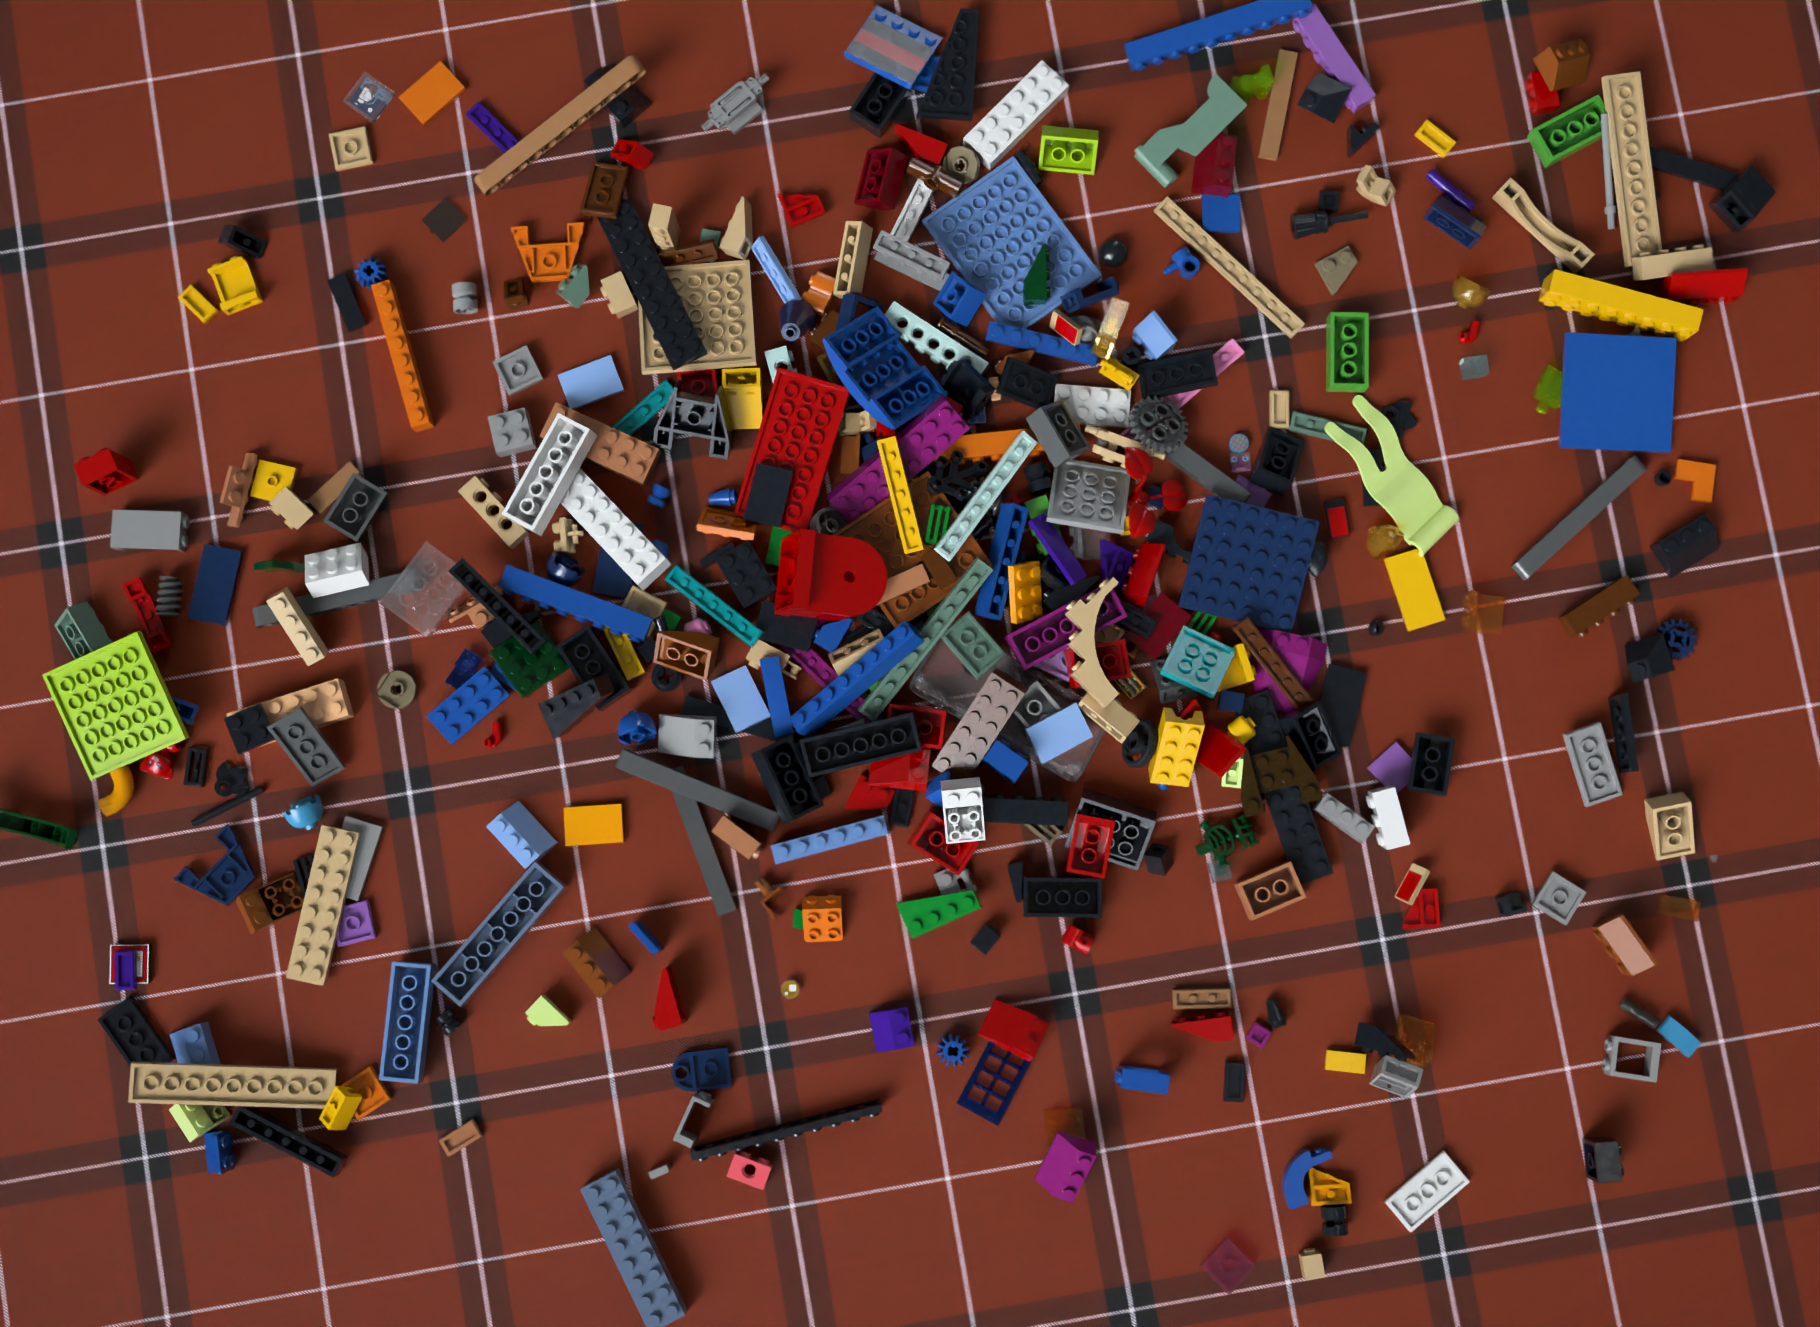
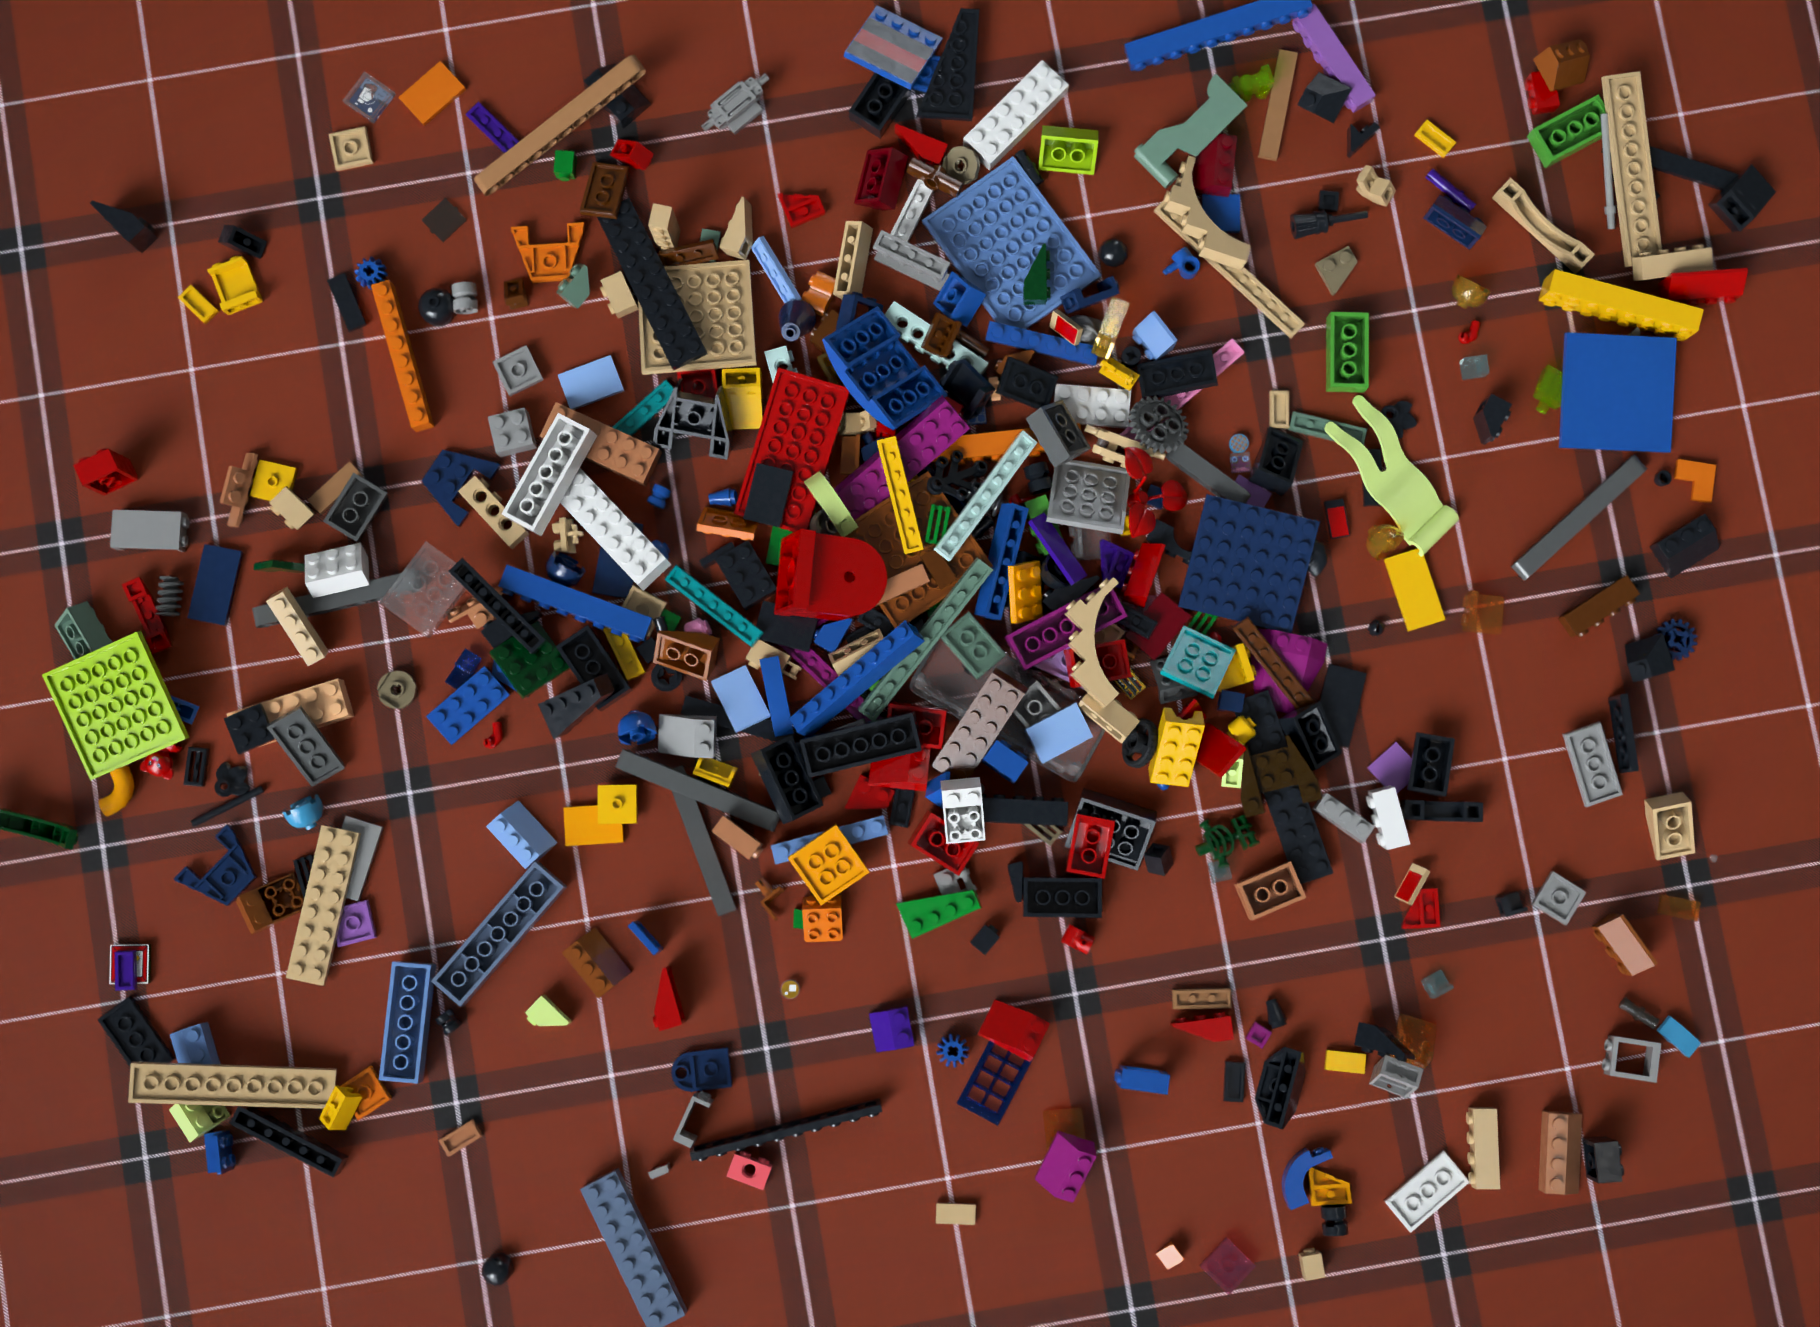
(133, 229): none -> black slope
(436, 307): none -> black cylinder
(450, 474): none -> dark blue wing
(497, 1269): none -> black hair
(565, 165): none -> green brick
(617, 804): none -> yellow plate
(715, 771): none -> yellow hinge
(828, 864): none -> light orange plate
(831, 504): none -> yellowish green arch
(941, 335): none -> reddish brown bracket
(955, 1213): none -> tan tile
(1169, 1255): none -> slope
(1213, 242): none -> tan arch
(1280, 1087): none -> black wedge
(1436, 984): none -> clear light blue panel
(1442, 811): none -> black arch
(1483, 1148): none -> tan brick
(1490, 416): none -> black slope
(1560, 1152): none -> nougat slope

